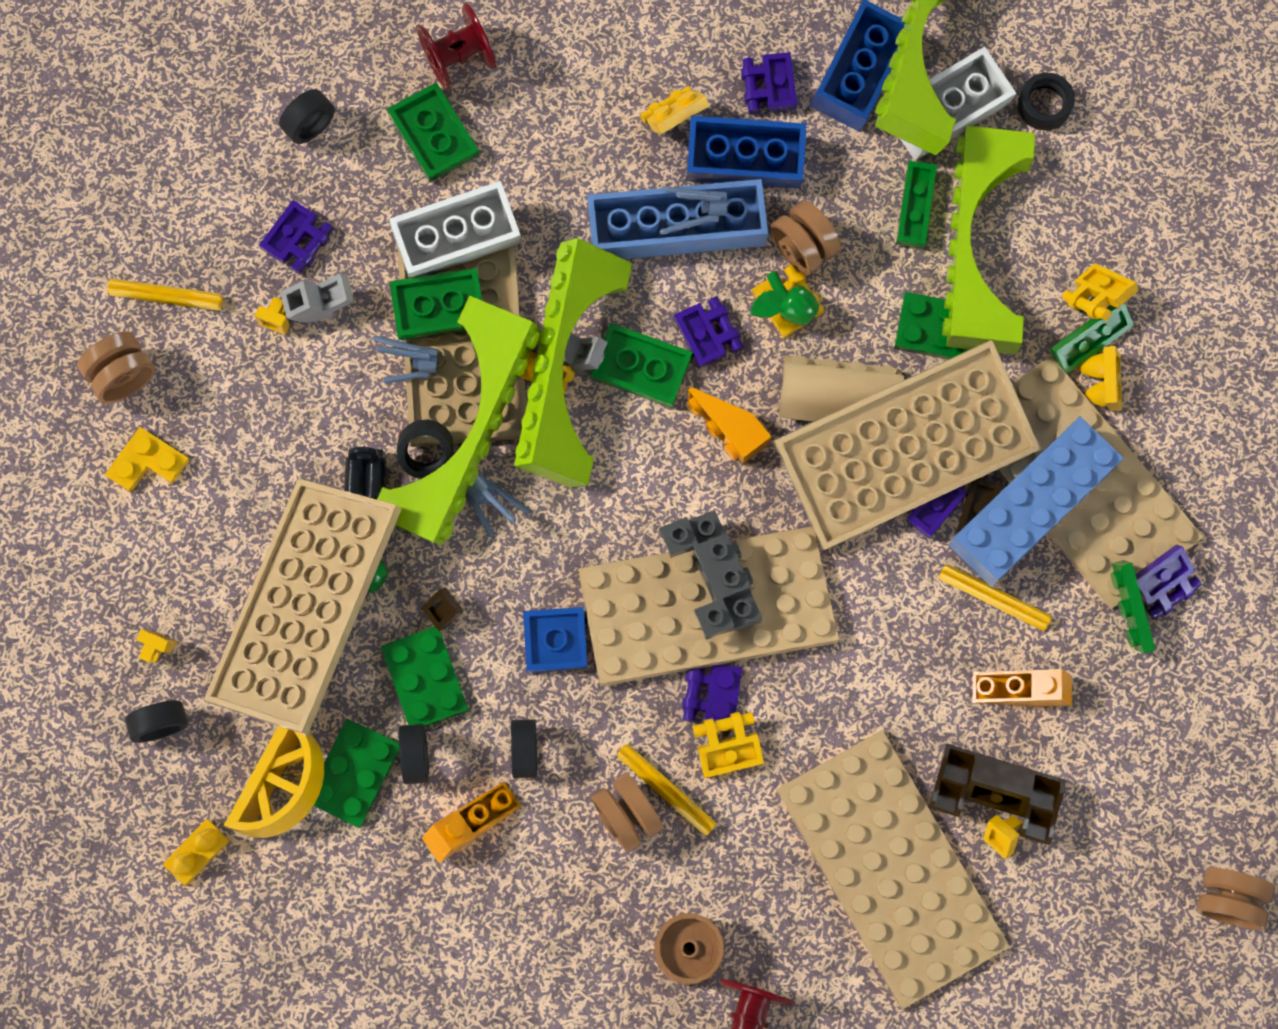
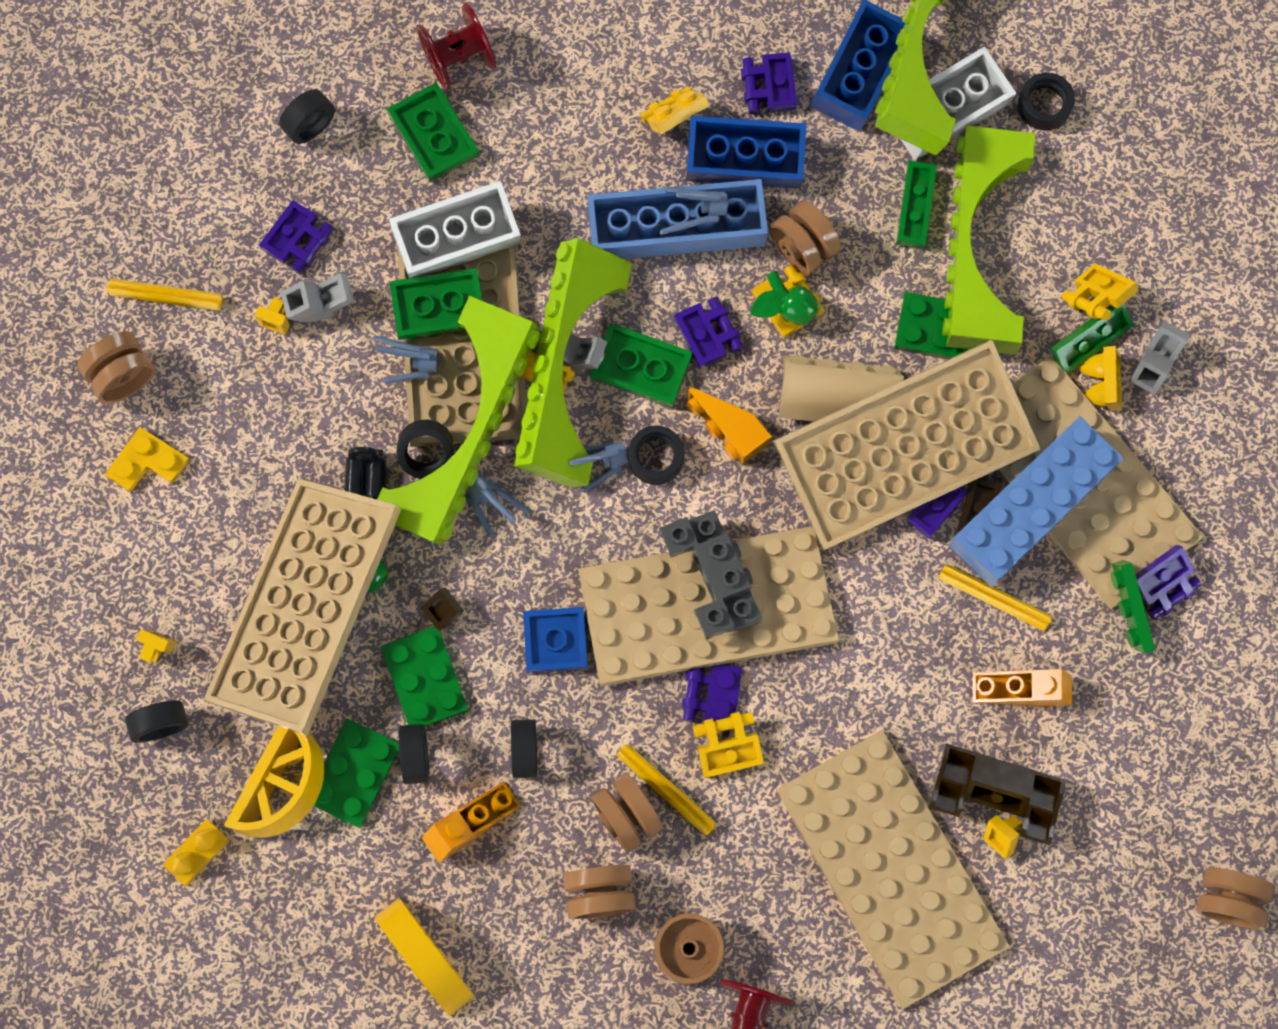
(424, 957): none -> yellow window
(599, 898): none -> medium nougat wheel
(610, 455): none -> sand blue plant
(662, 433): none -> black tyre
(1159, 357): none -> light grey brick

